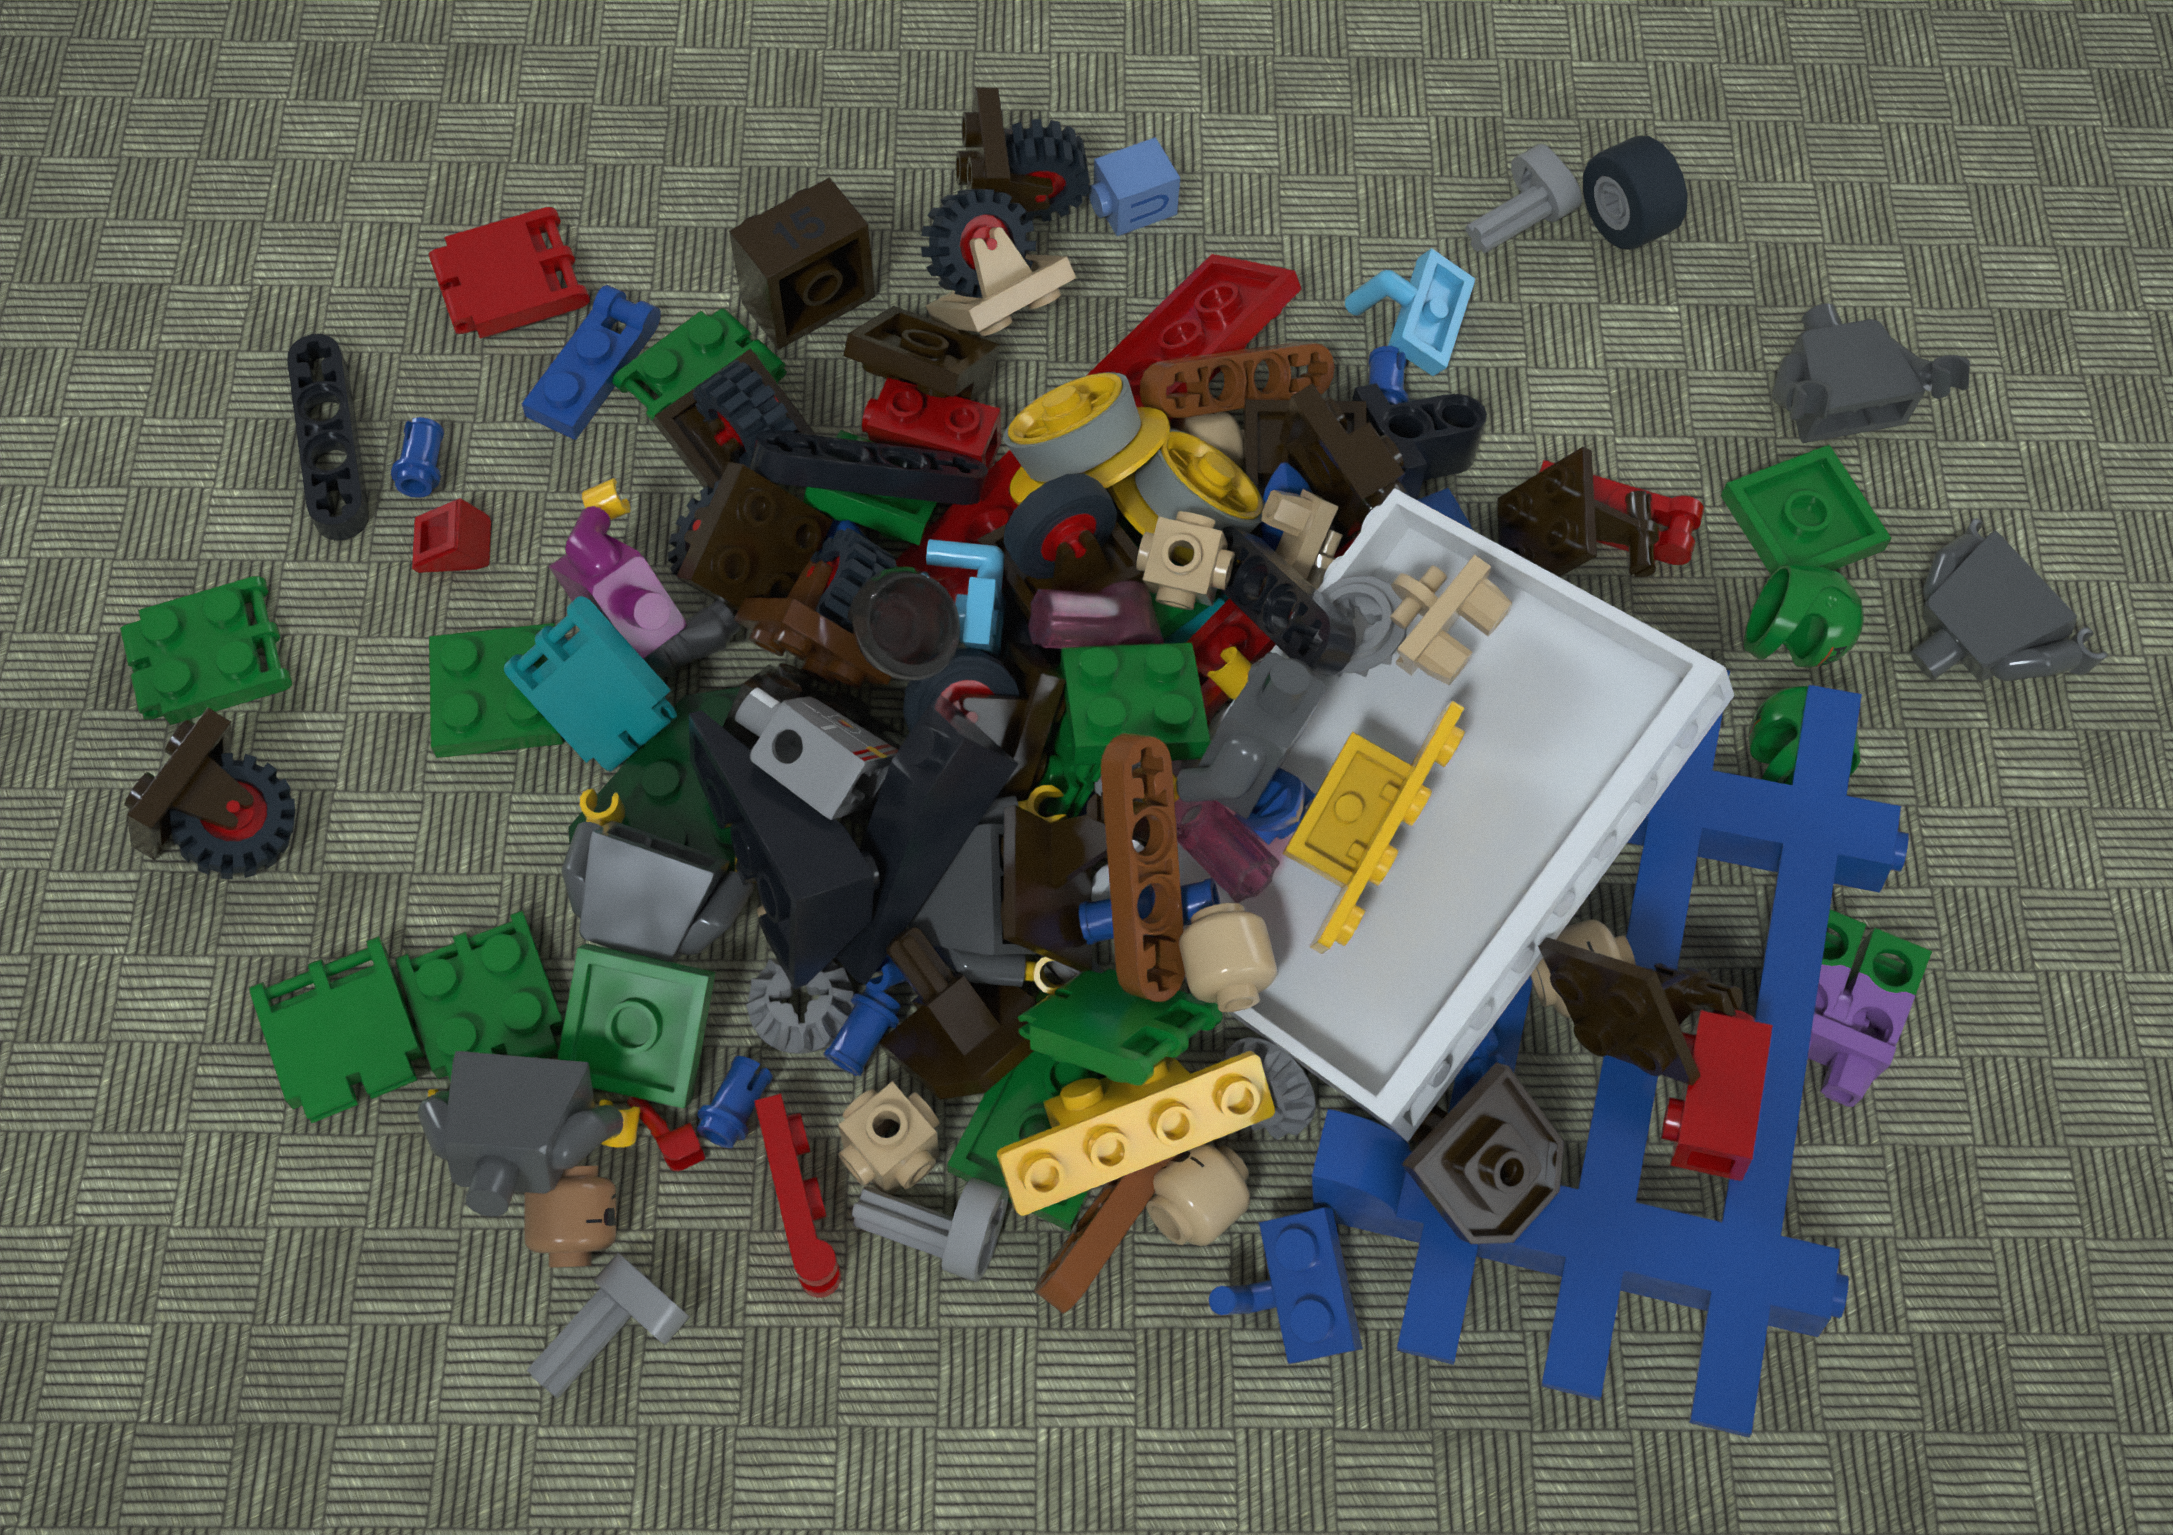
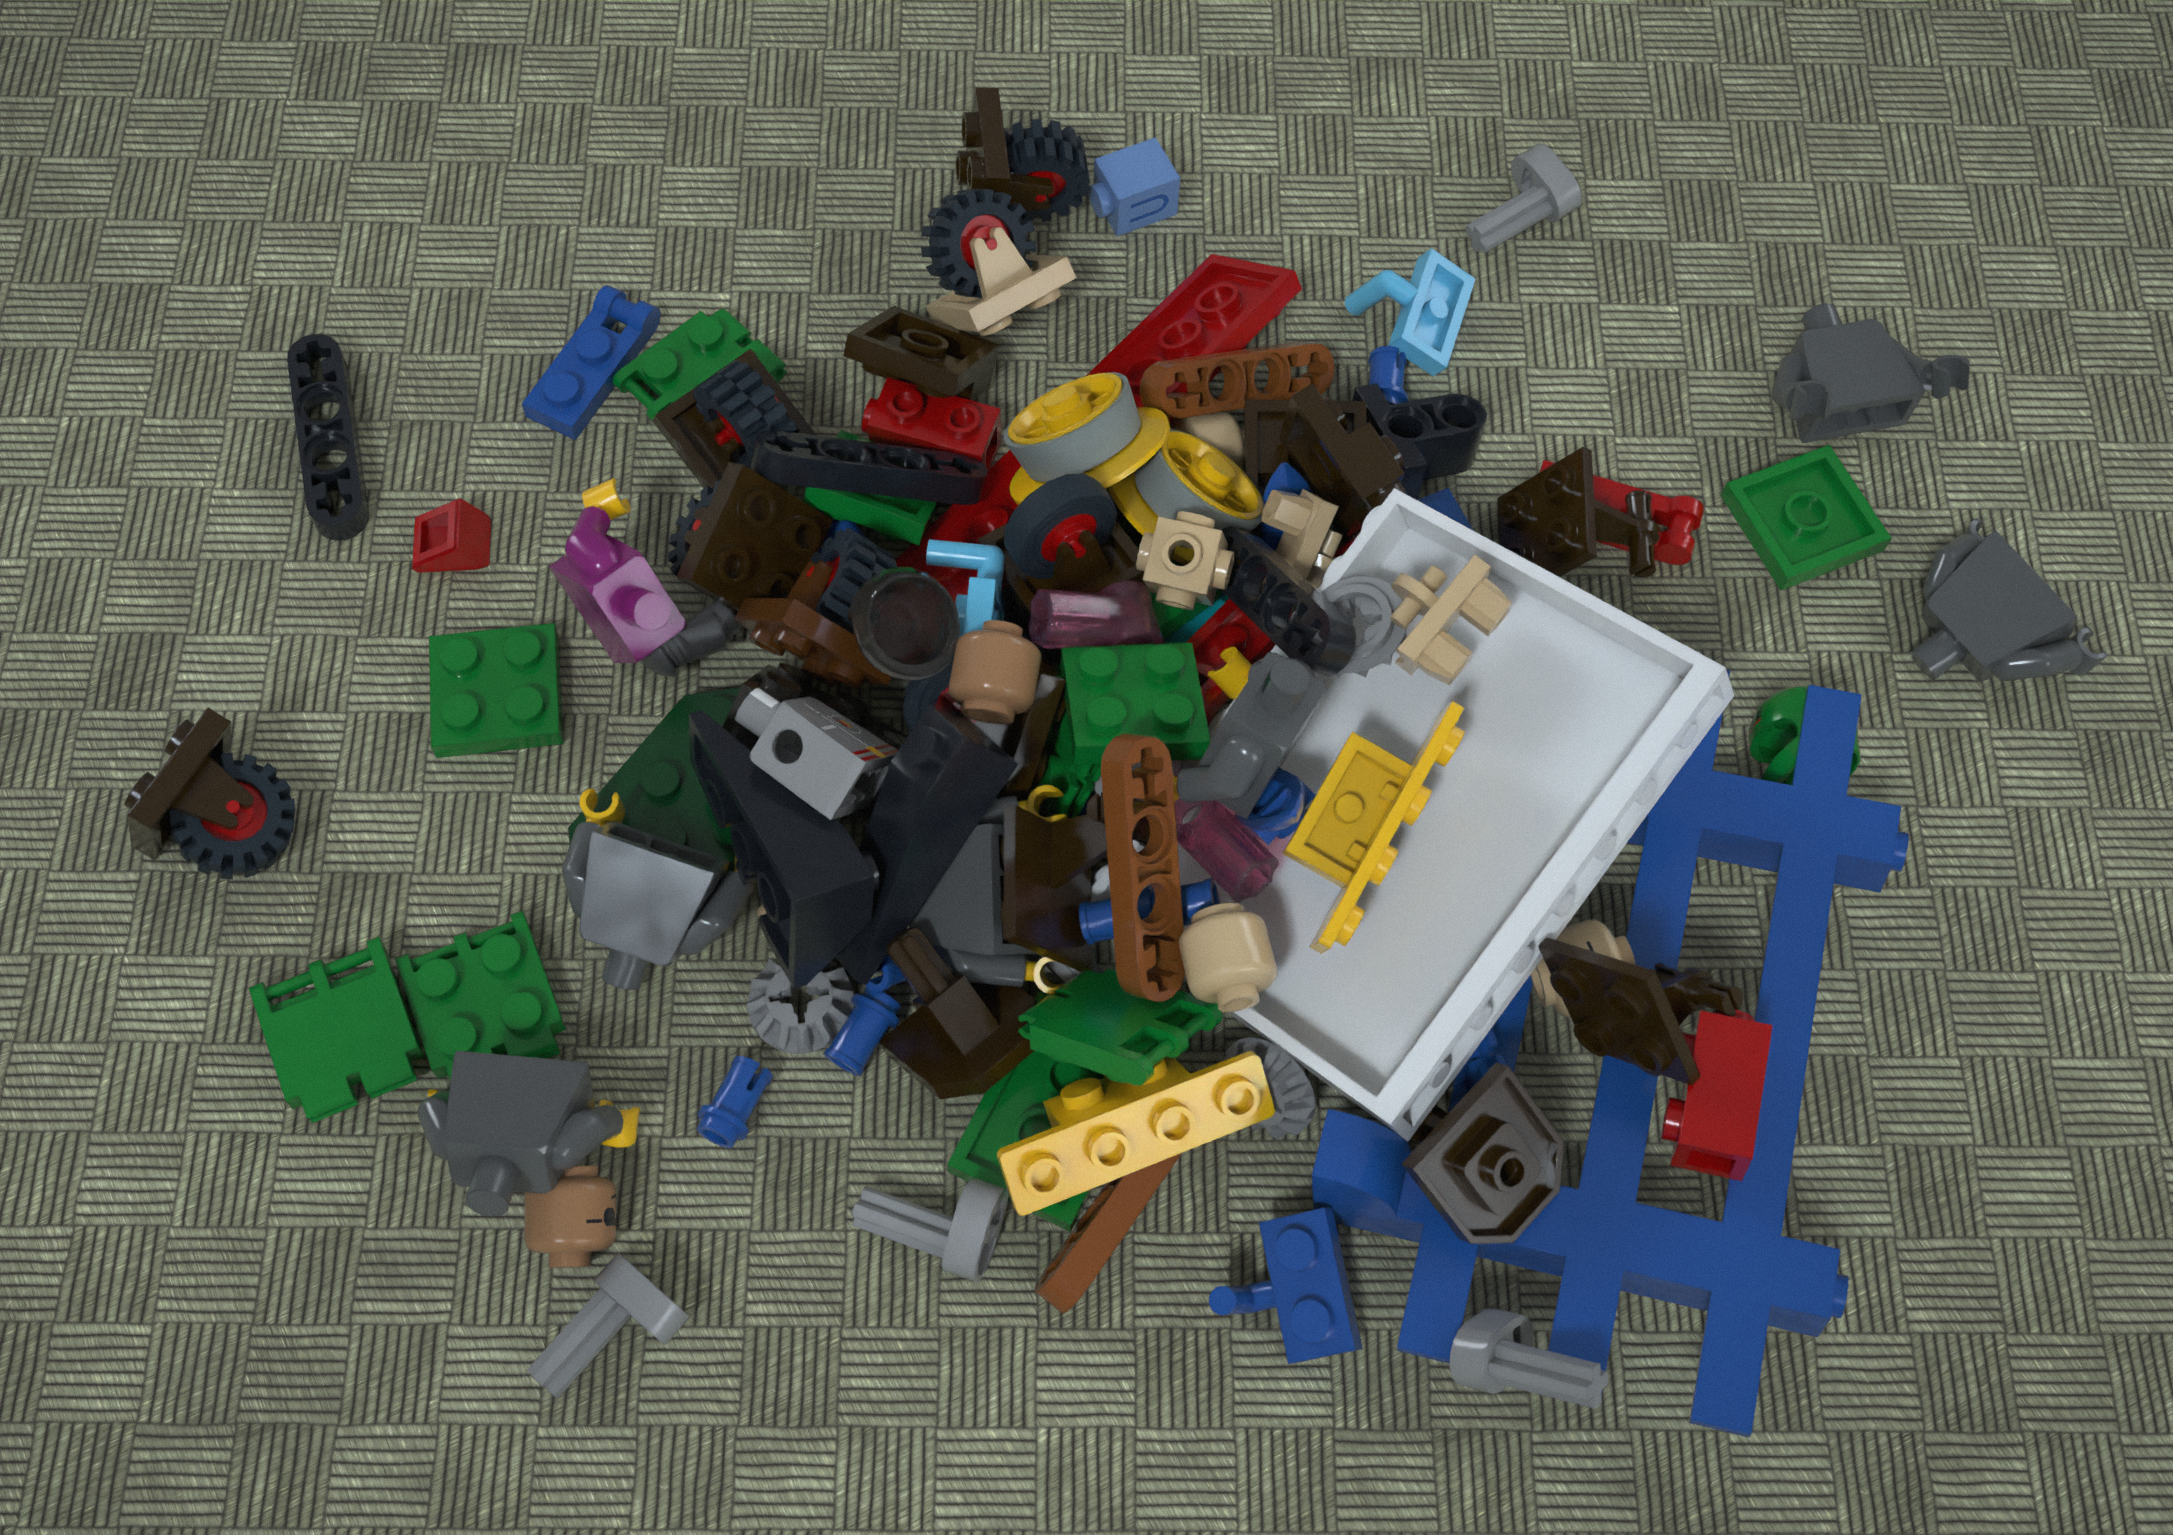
(203, 652): green plate -> none
(416, 469): blue pin -> none
(506, 275): red plate -> none
(593, 687): teal plate -> none
(637, 1023): green plate -> none
(677, 1146): red hand -> none
(797, 1198): red plate -> none
(803, 262): dark brown brick -> none
(892, 1160): tan brick -> none
(994, 673): none -> medium nougat head
(1199, 1194): tan head -> none
(1499, 1352): none -> light grey piece
(1635, 192): black wheel -> none
(1807, 612): green helmet -> none
(1861, 1019): medium lavender hips -> none

